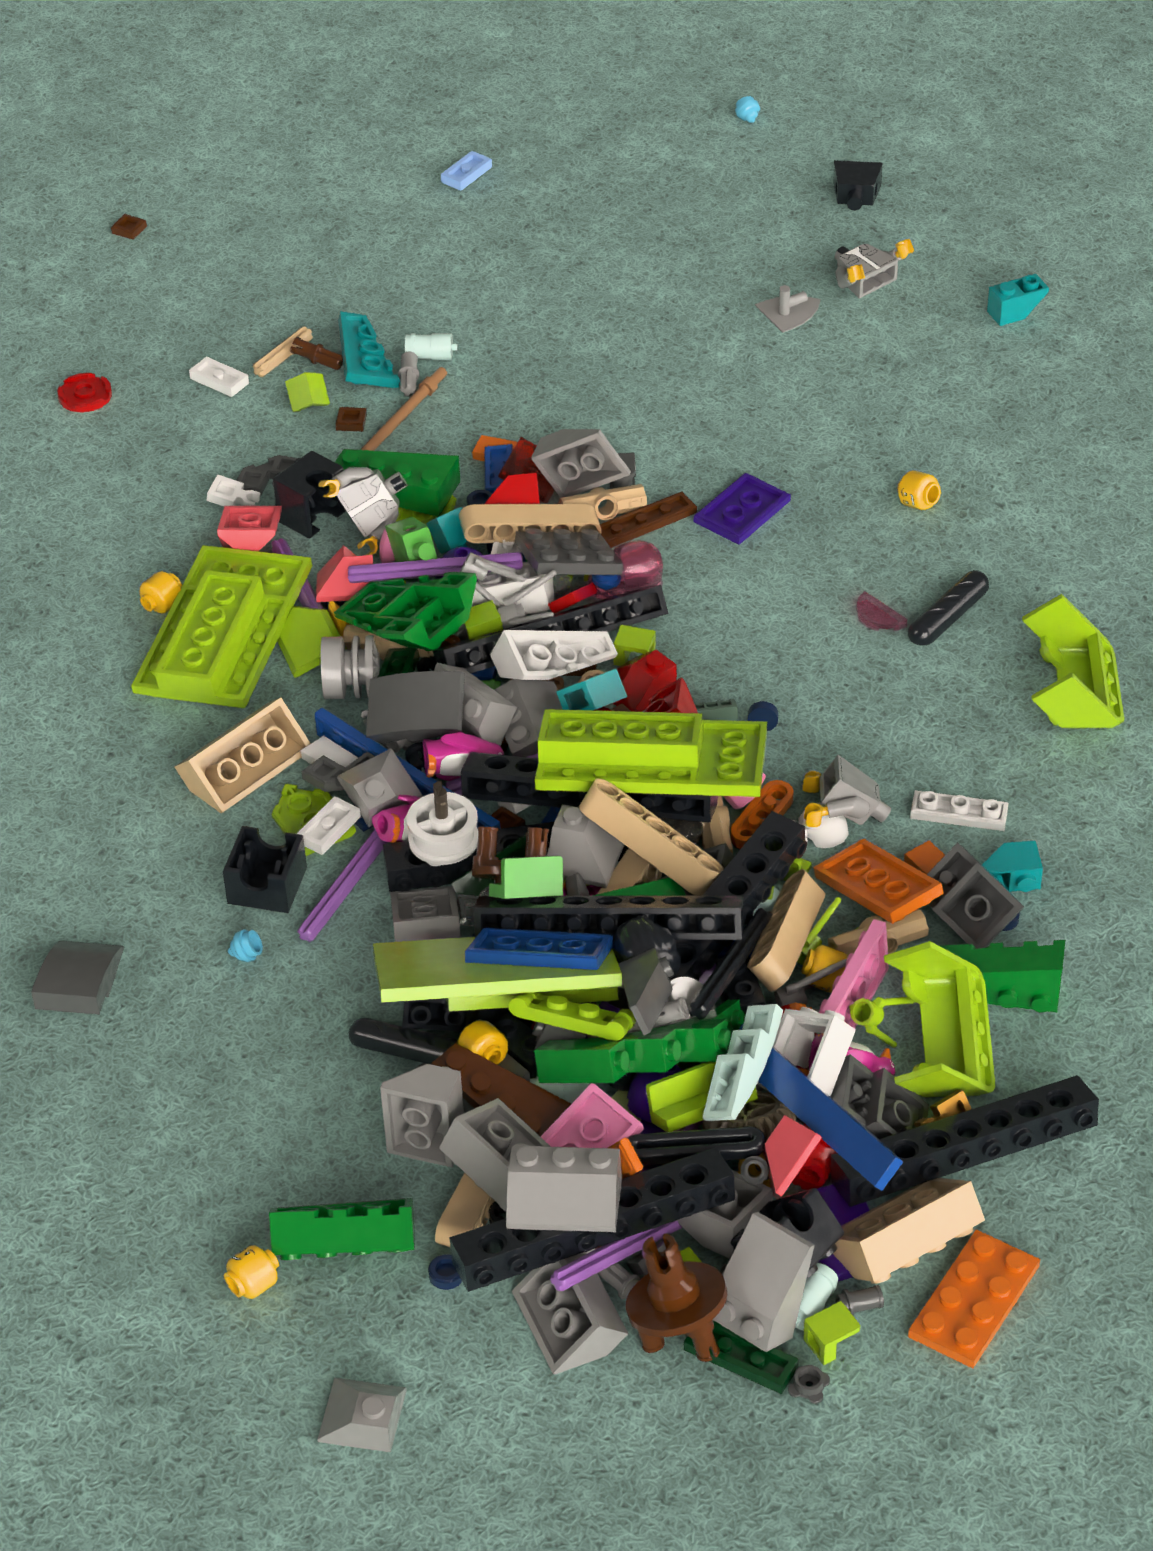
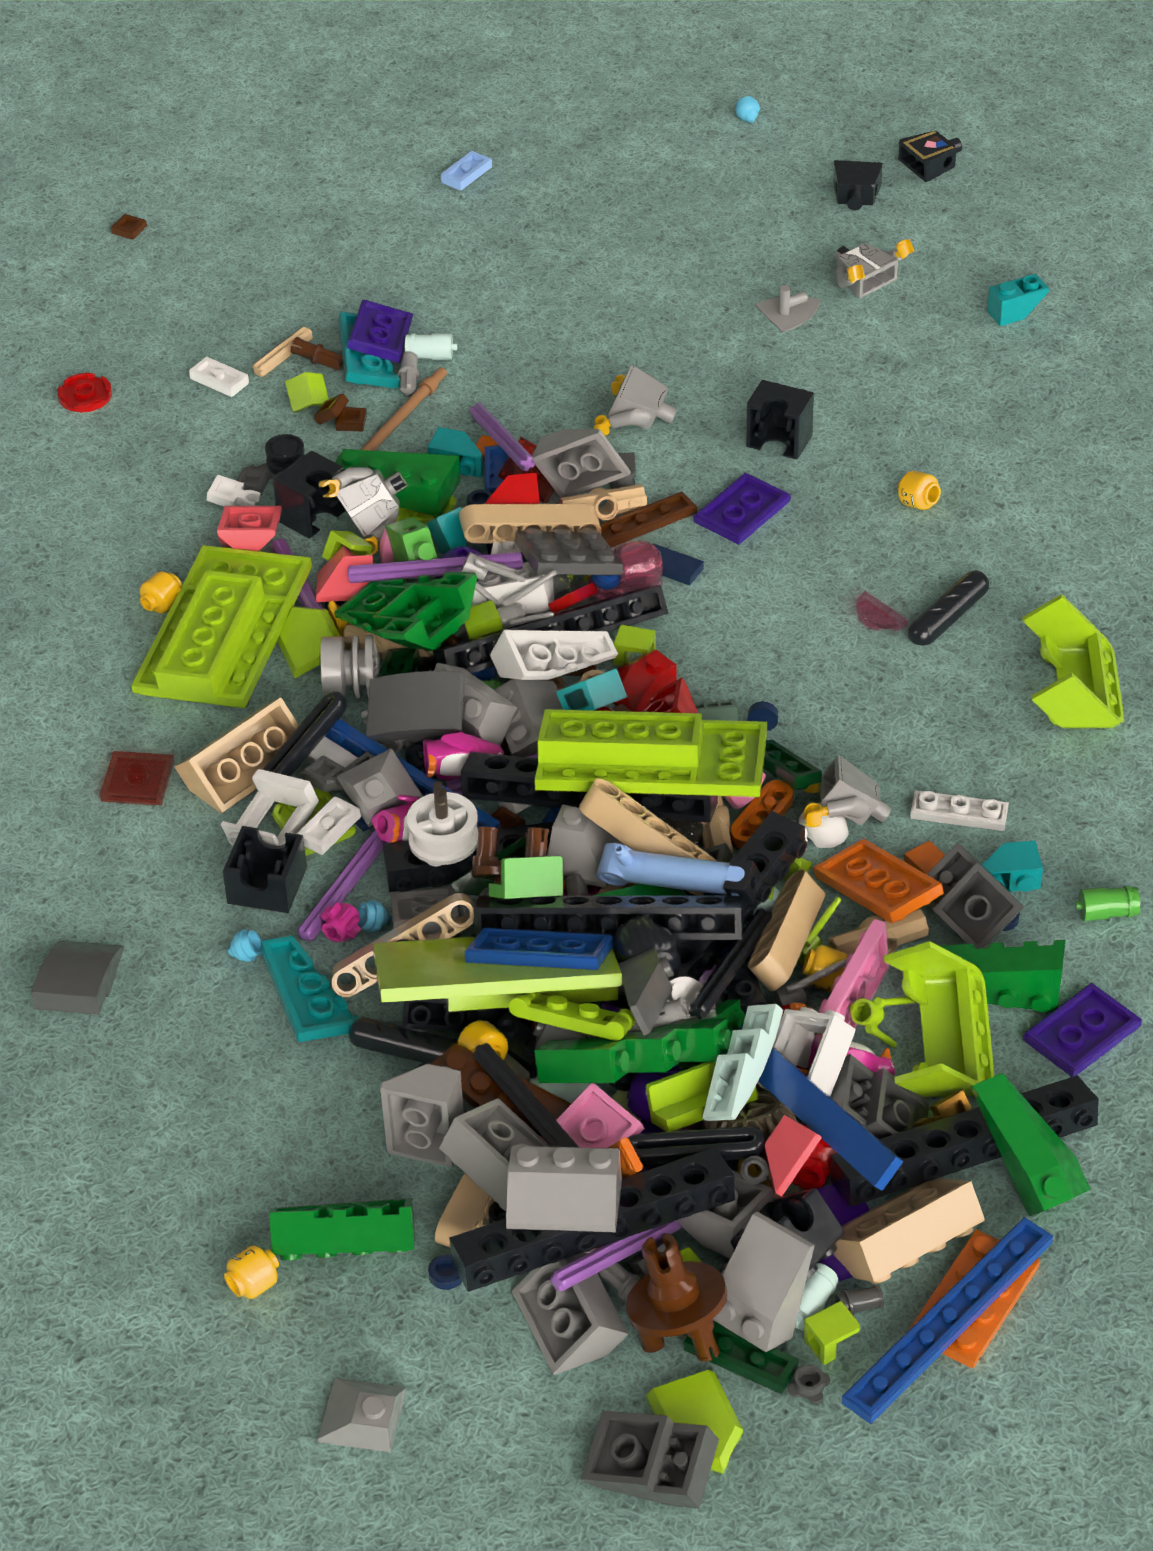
(137, 778): none -> clear red plate
(276, 788): none -> white panel
(283, 451): none -> black wheel
(304, 993): none -> teal wing
(308, 734): none -> black piece
(331, 409): none -> reddish brown tile
(340, 922): none -> dark pink gear
(348, 539): none -> lime panel
(373, 916): none -> medium azure plate
(380, 331): none -> dark purple tile
(410, 930): none -> tan beam
(459, 444): none -> teal slope
(502, 437): none -> medium lavender axle
(522, 1097): none -> black axle
(624, 865): none -> light blue piece
(636, 402): none -> light grey torso
(651, 1458): none -> dark grey slope
(680, 566): none -> dark blue tile
(700, 1401): none -> lime tile
(780, 415): none -> black piece
(790, 767): none -> dark green plate
(929, 154): none -> black torso
(946, 1320): none -> blue tile
(1033, 1153): none -> green wedge
(1082, 1030): none -> dark purple tile
(1107, 903): none -> bright green piece

